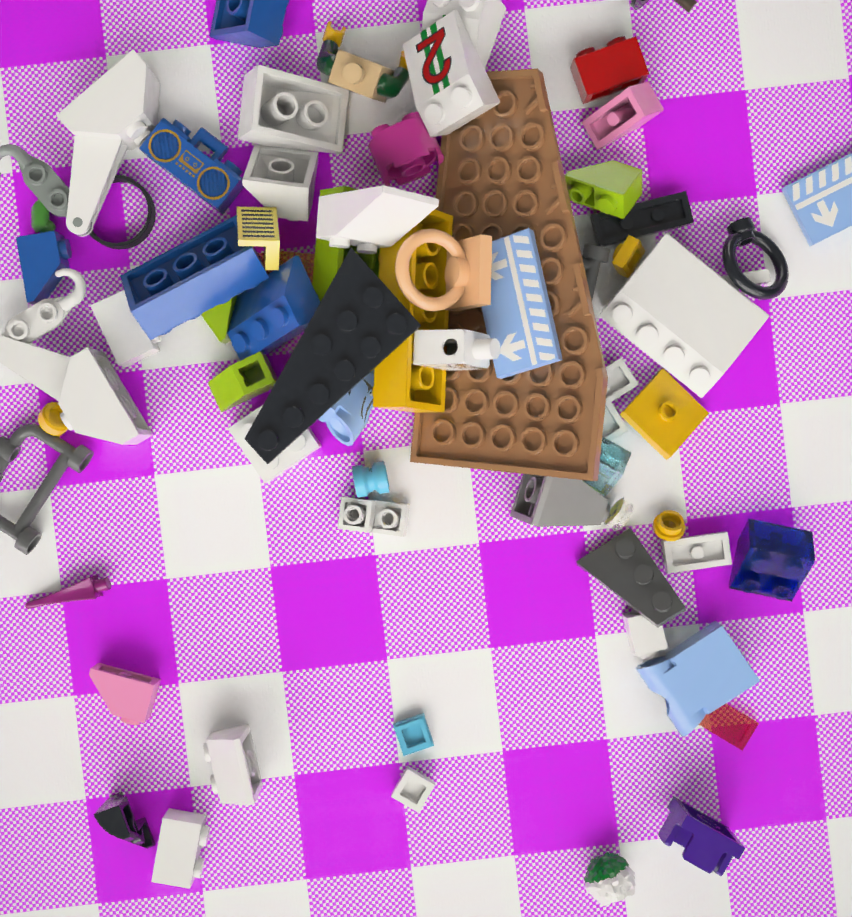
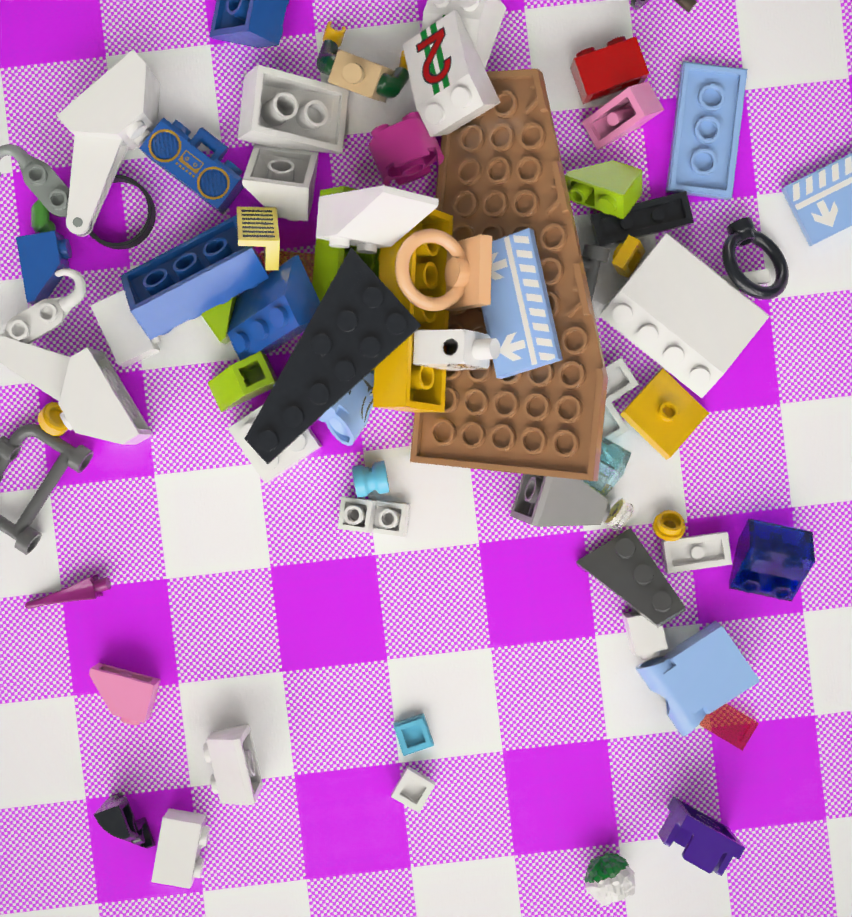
(706, 130): none -> light blue tile

